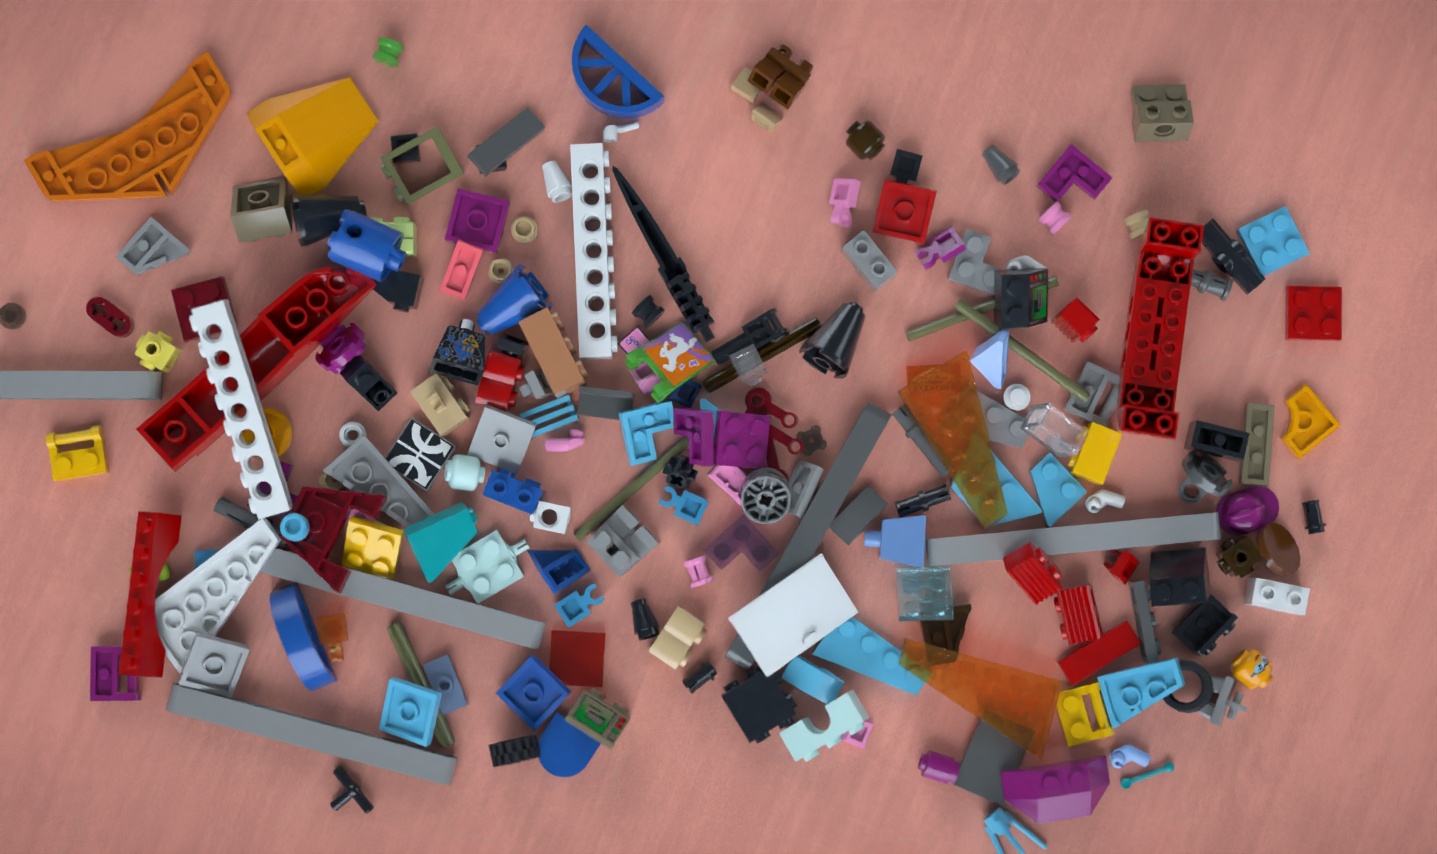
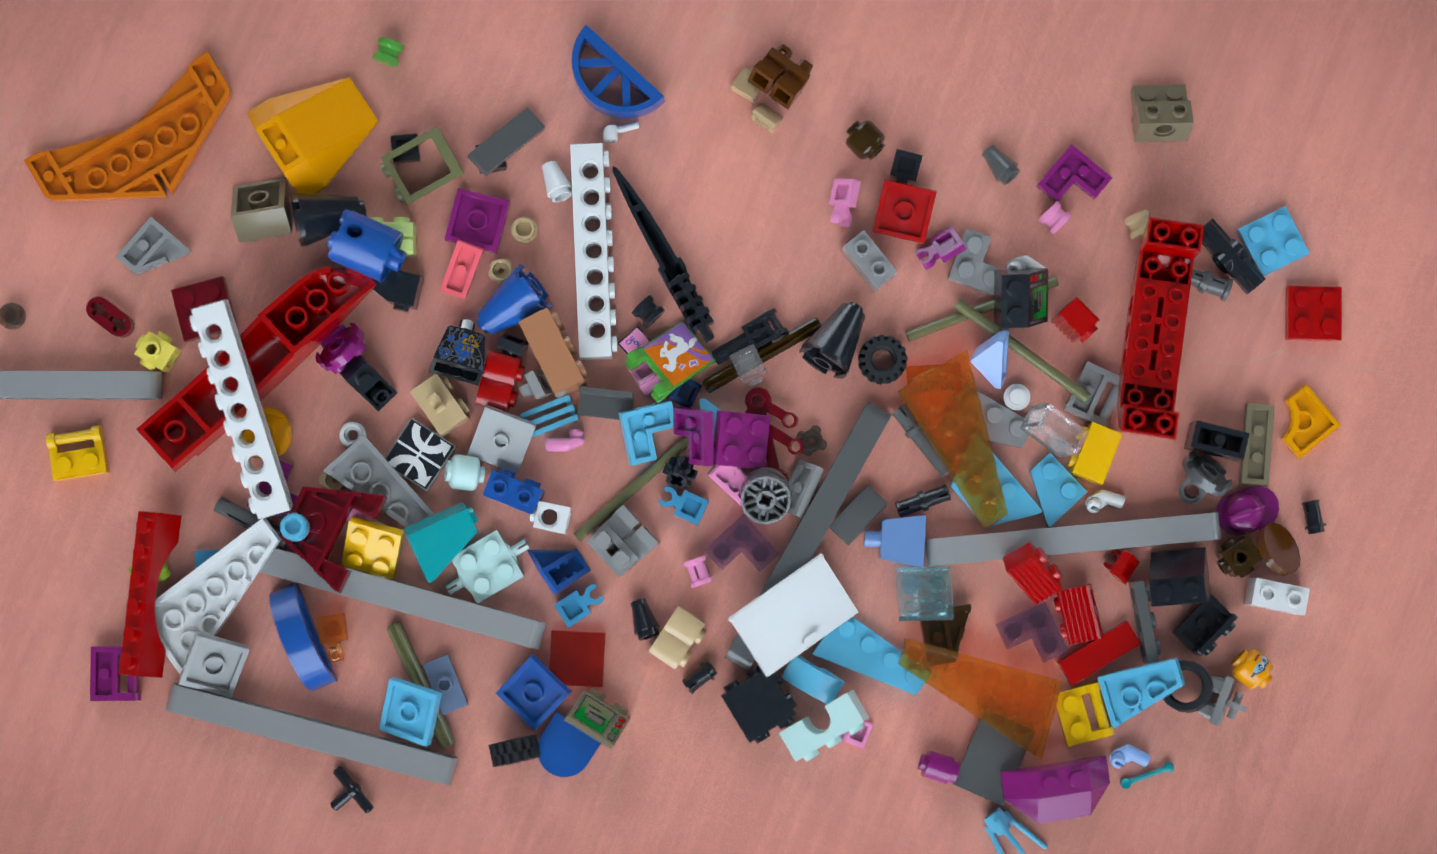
(882, 343): none -> black tyre
(1037, 625): none -> clear purple plate

